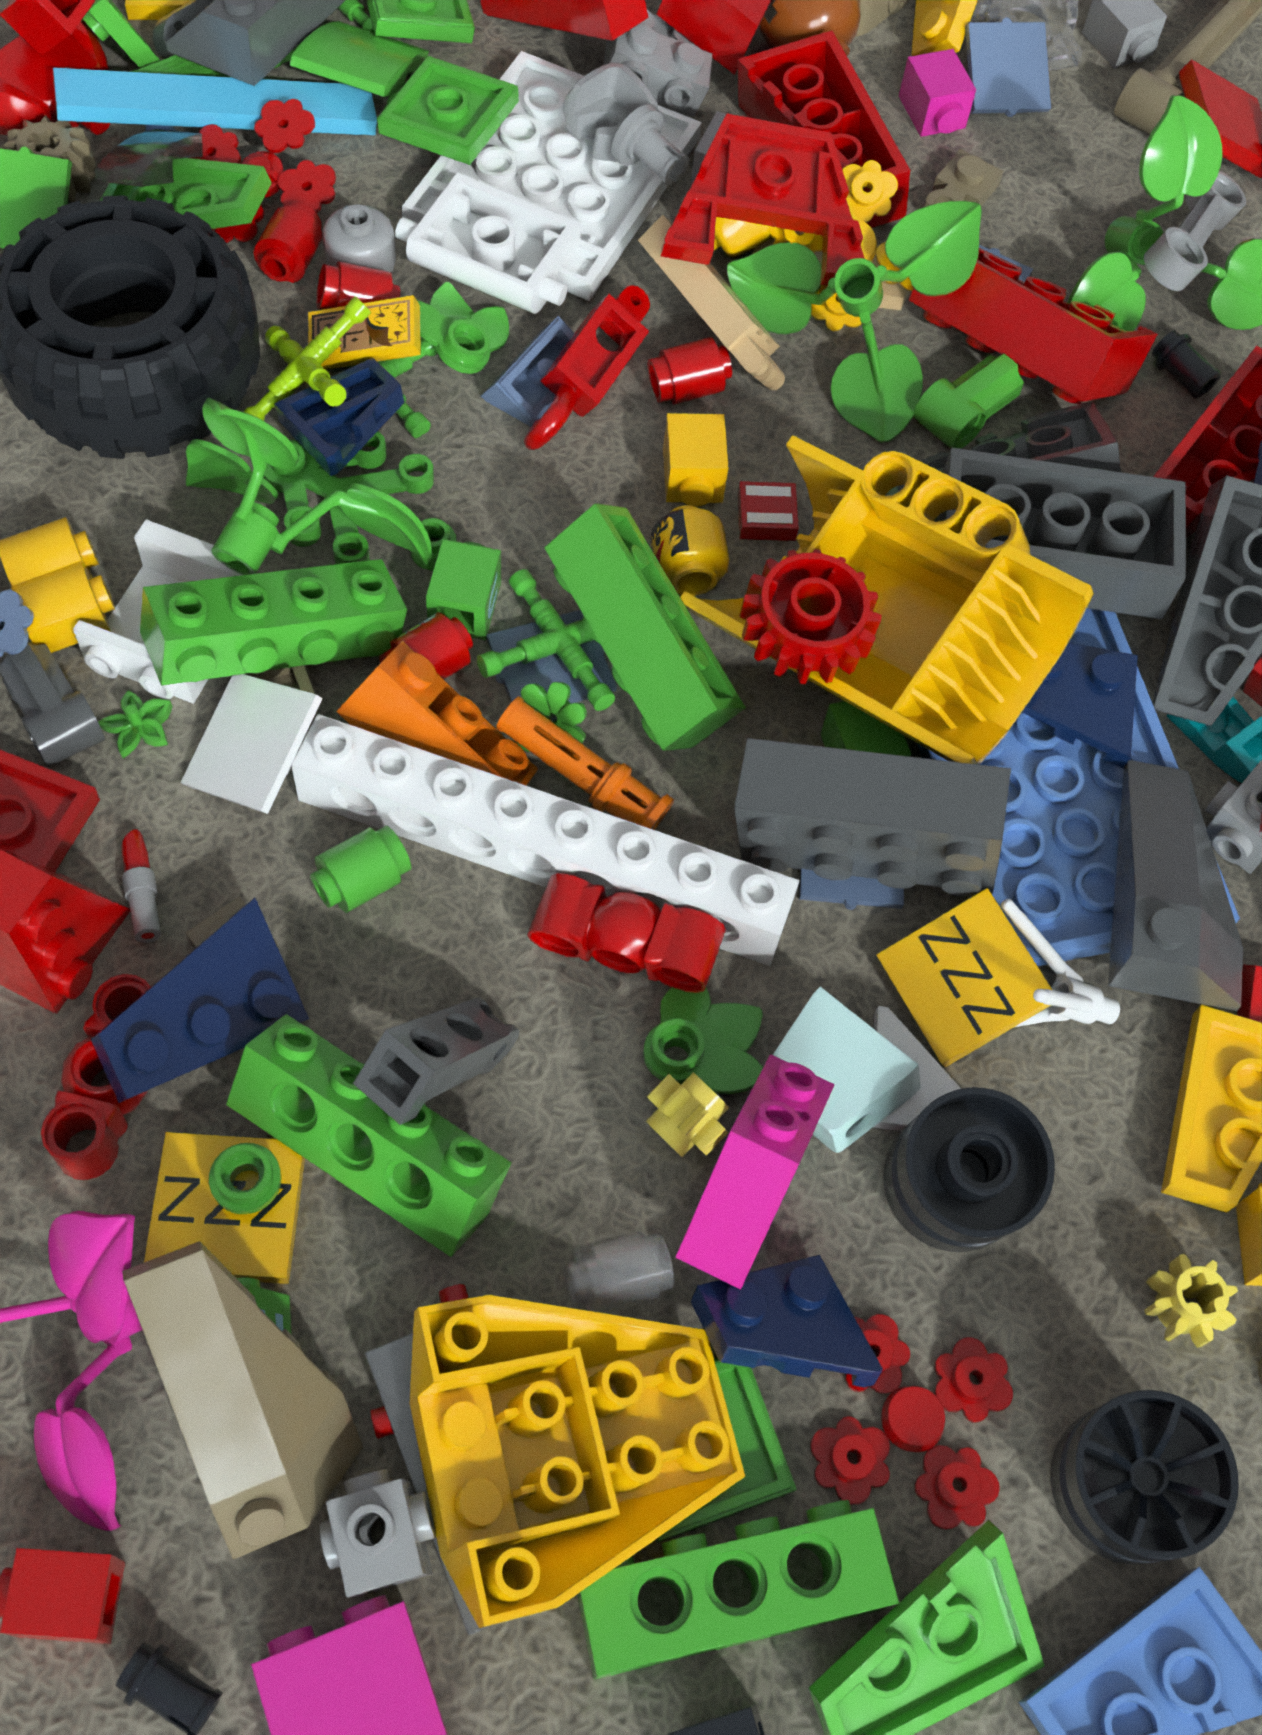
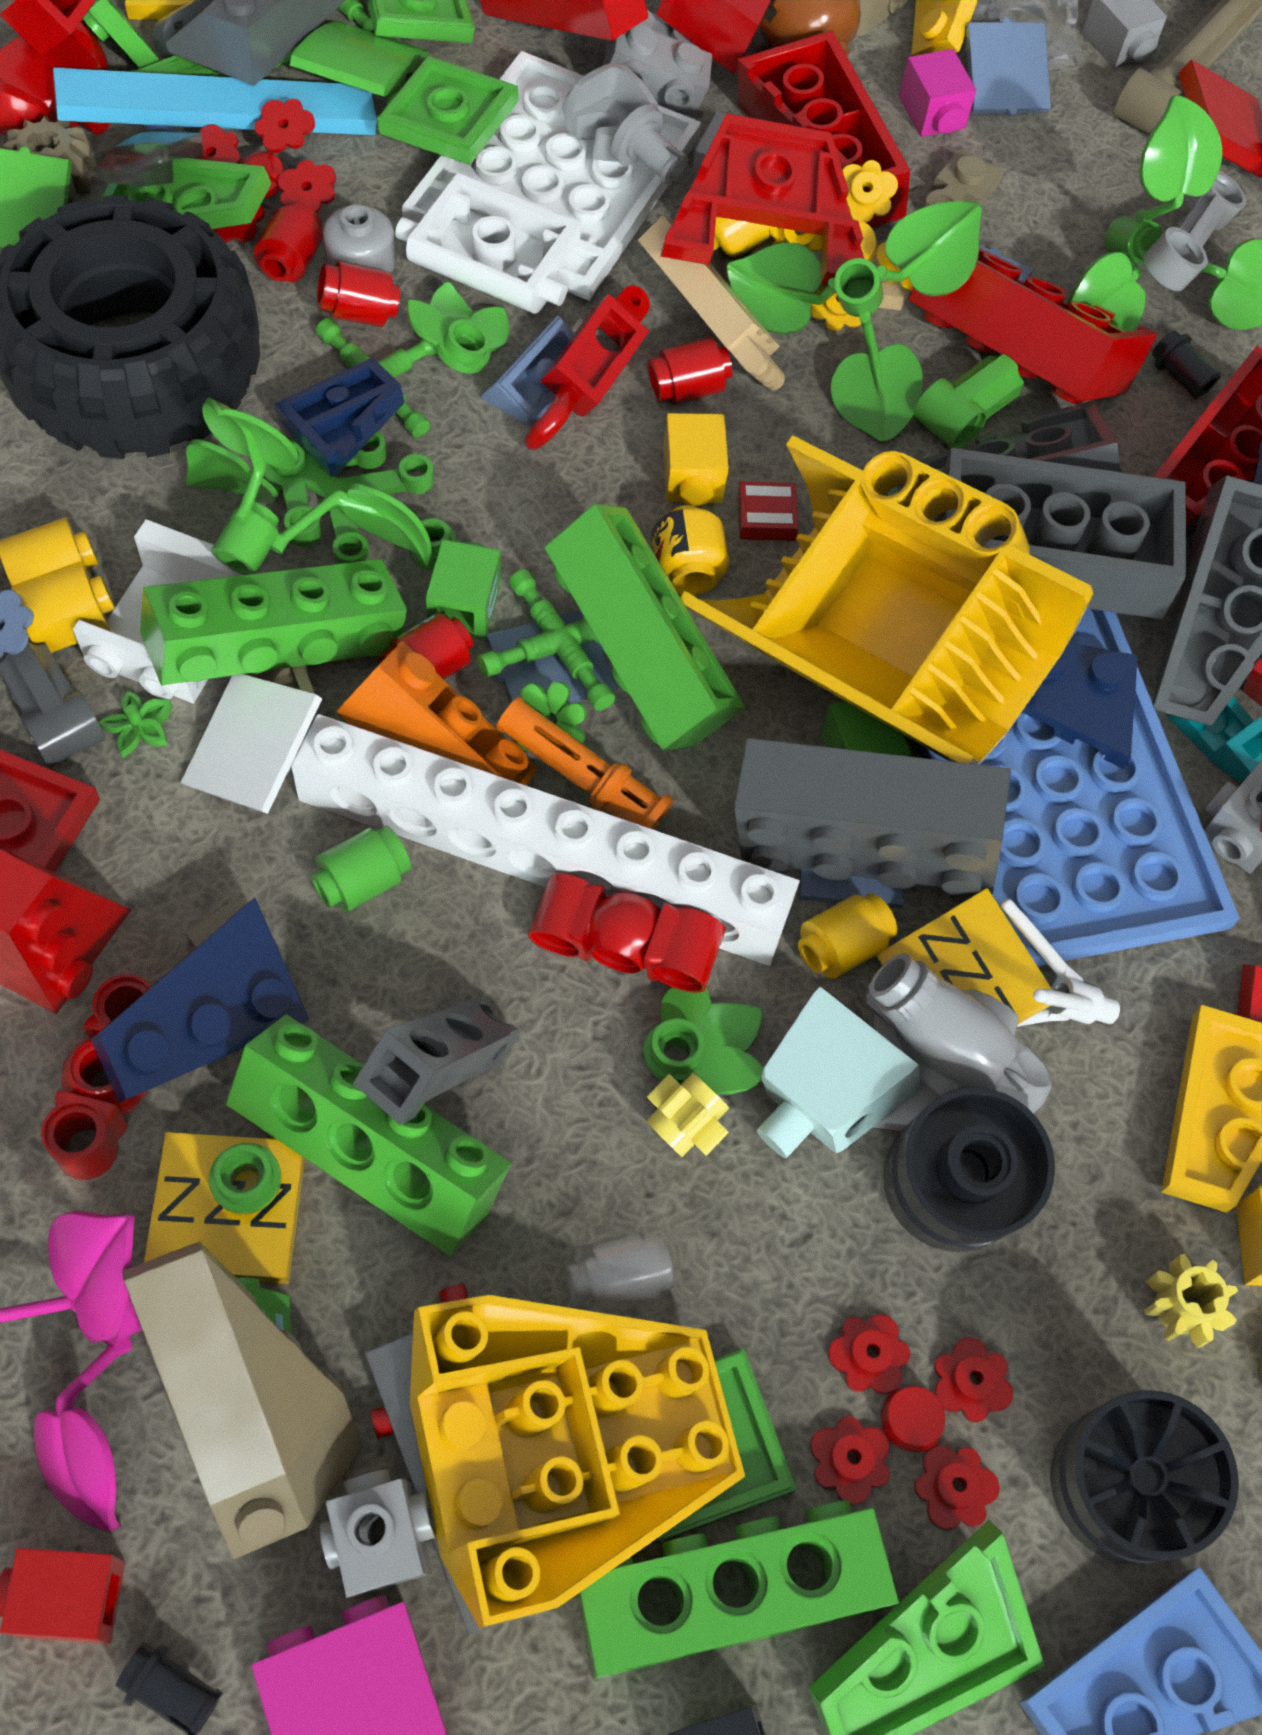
(140, 887): light grey piece -> none
(306, 362): lime piece -> none
(386, 334): yellow tile -> none
(754, 1170): dark pink window -> none
(787, 1321): dark blue wing -> none
(810, 615): red gear -> none
(846, 935): none -> yellow brick
(956, 1033): none -> light grey animal
(1170, 903): dark grey wedge -> none

